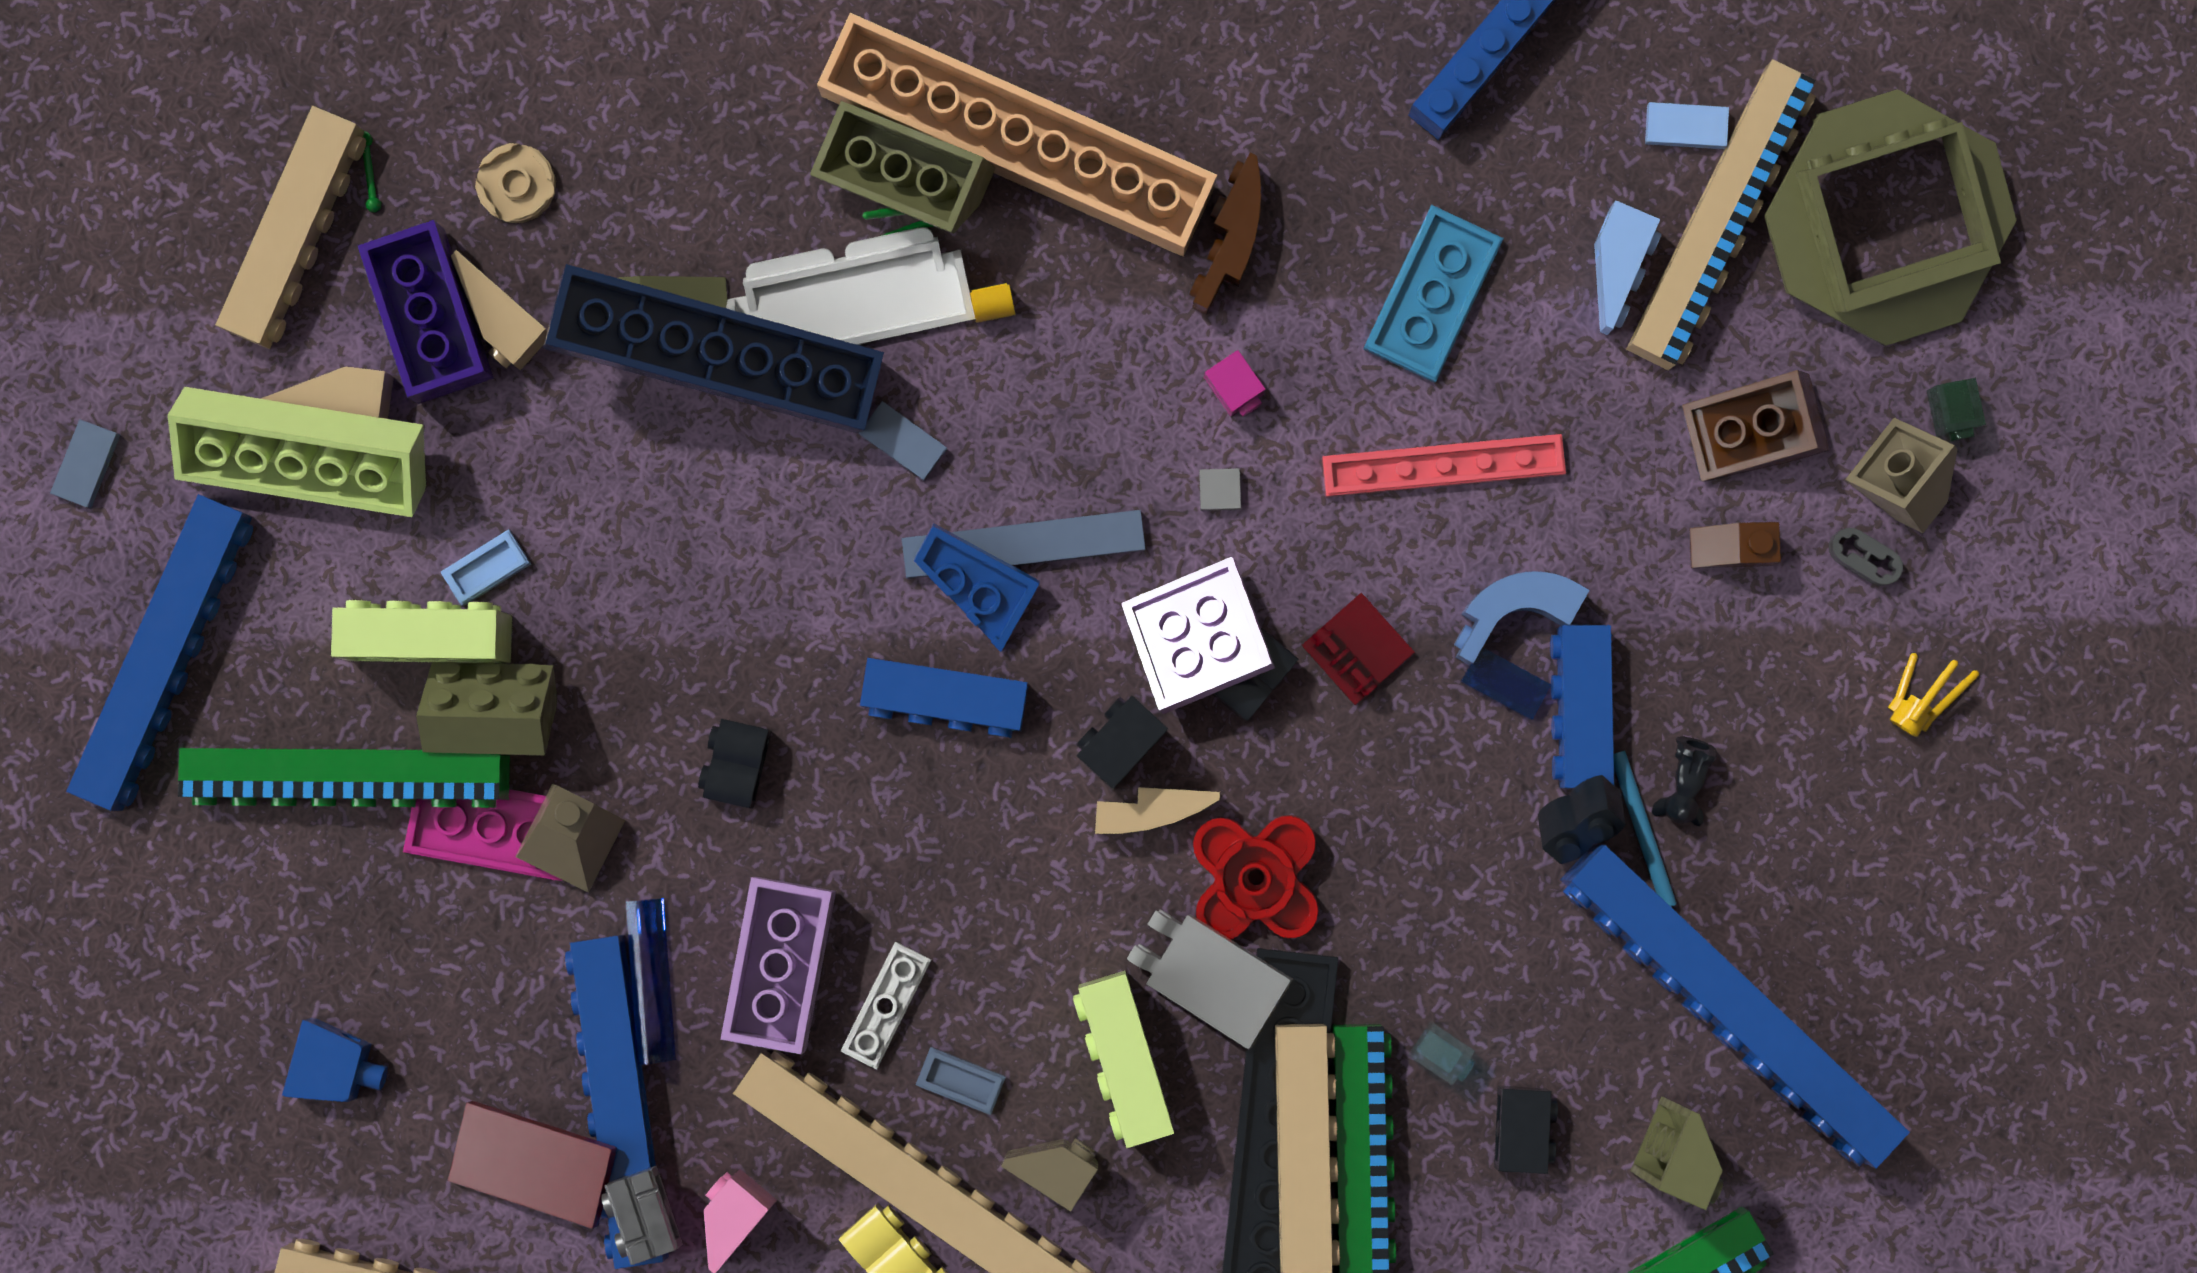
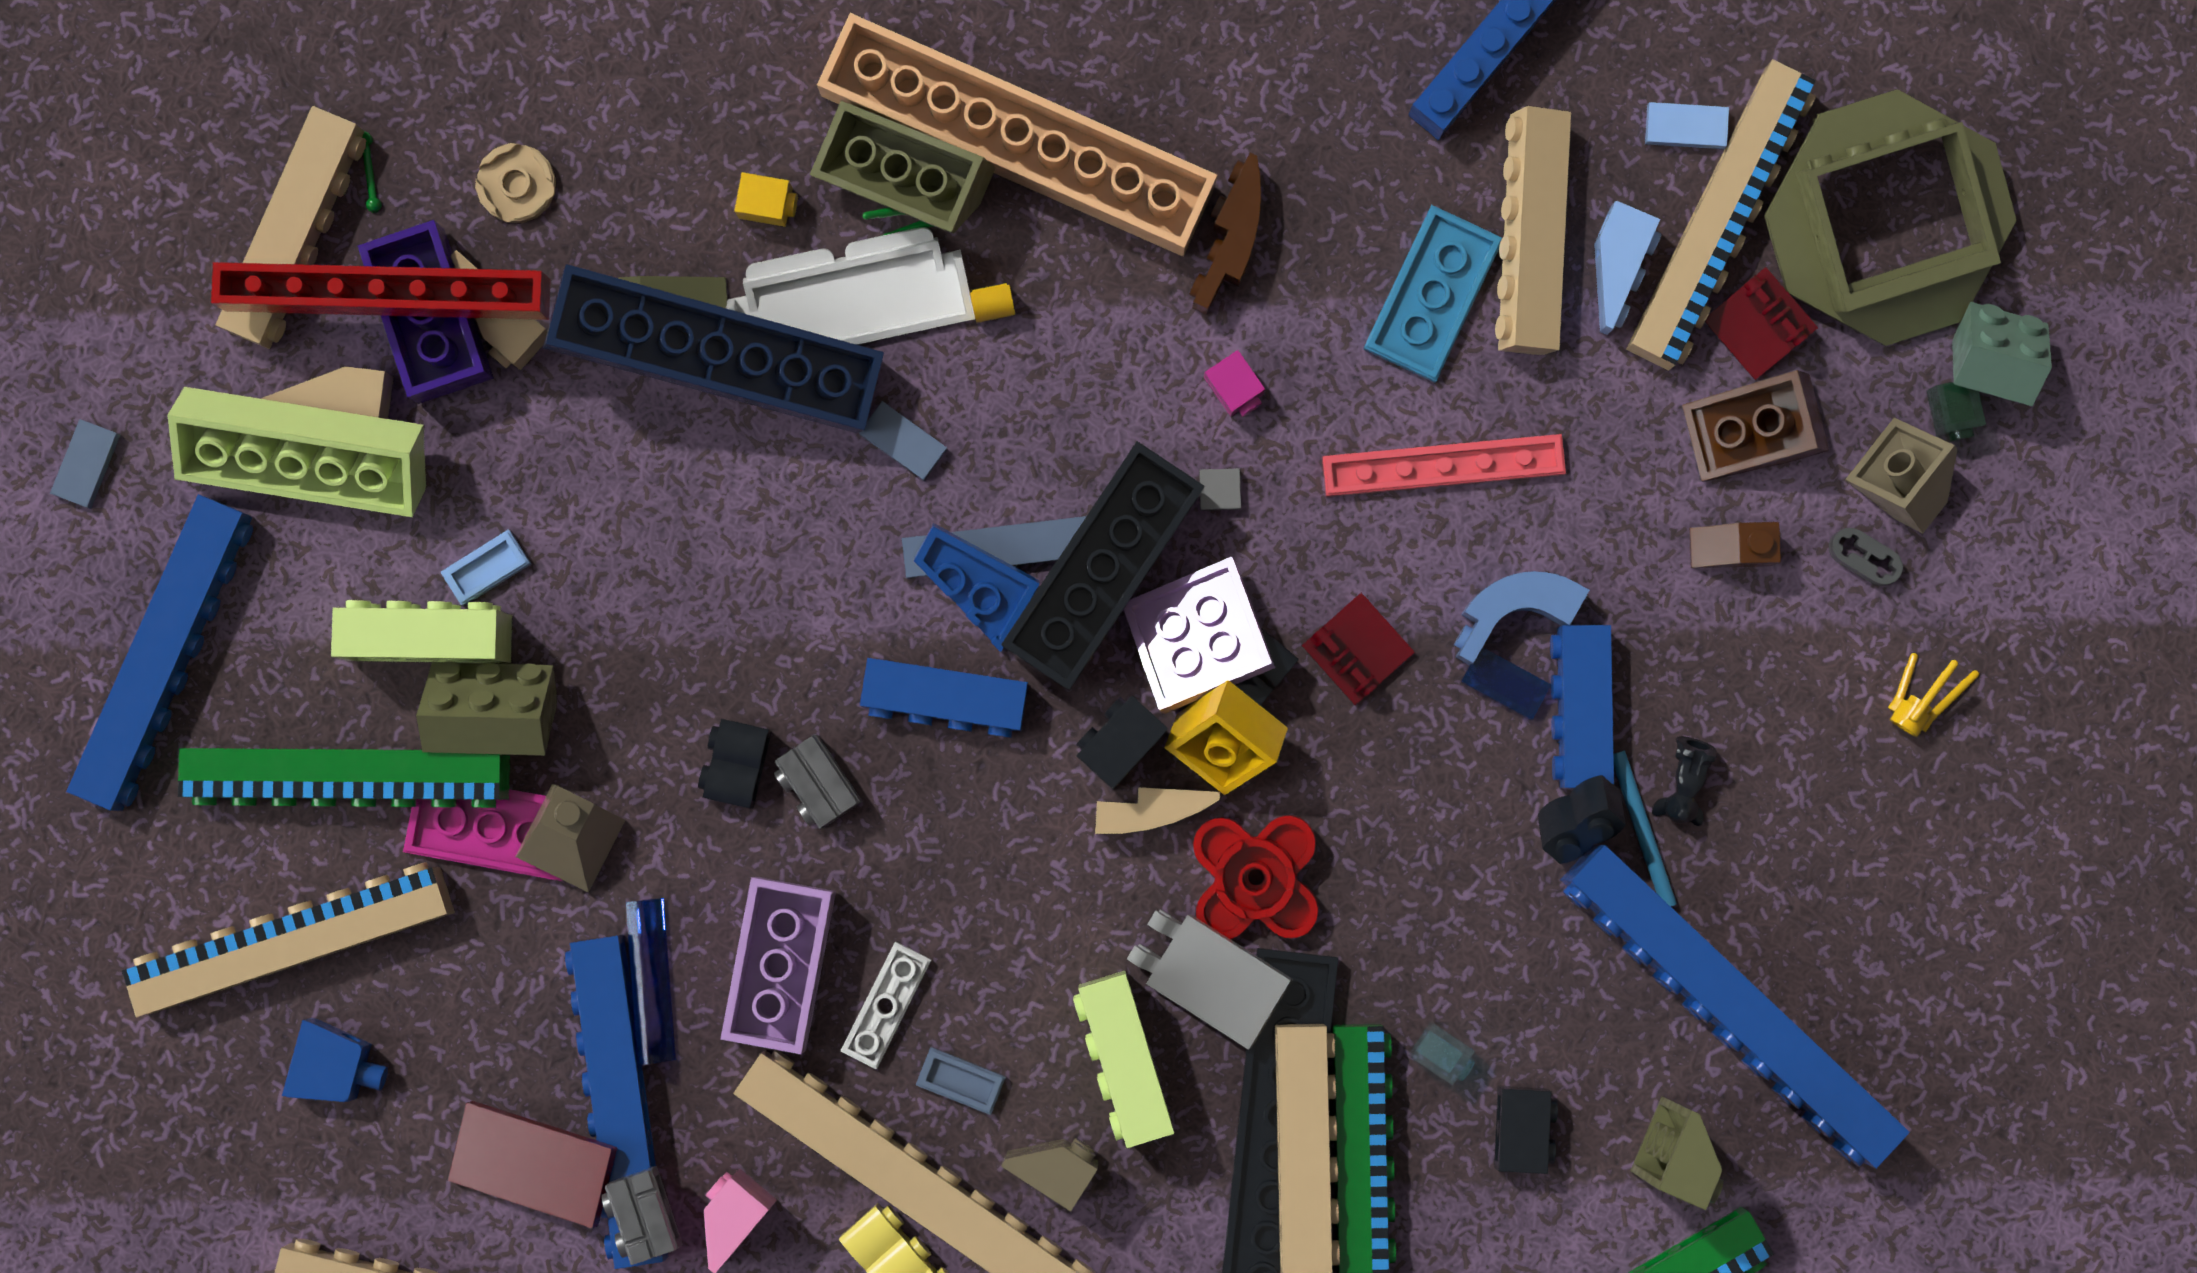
(287, 941): none -> tan brick
(381, 291): none -> red brick
(765, 199): none -> yellow brick
(817, 782): none -> flat silver brick
(1103, 565): none -> black brick
(1226, 737): none -> yellow brick
(1533, 231): none -> tan brick
(1760, 323): none -> dark red hinge
(2001, 353): none -> sand green brick

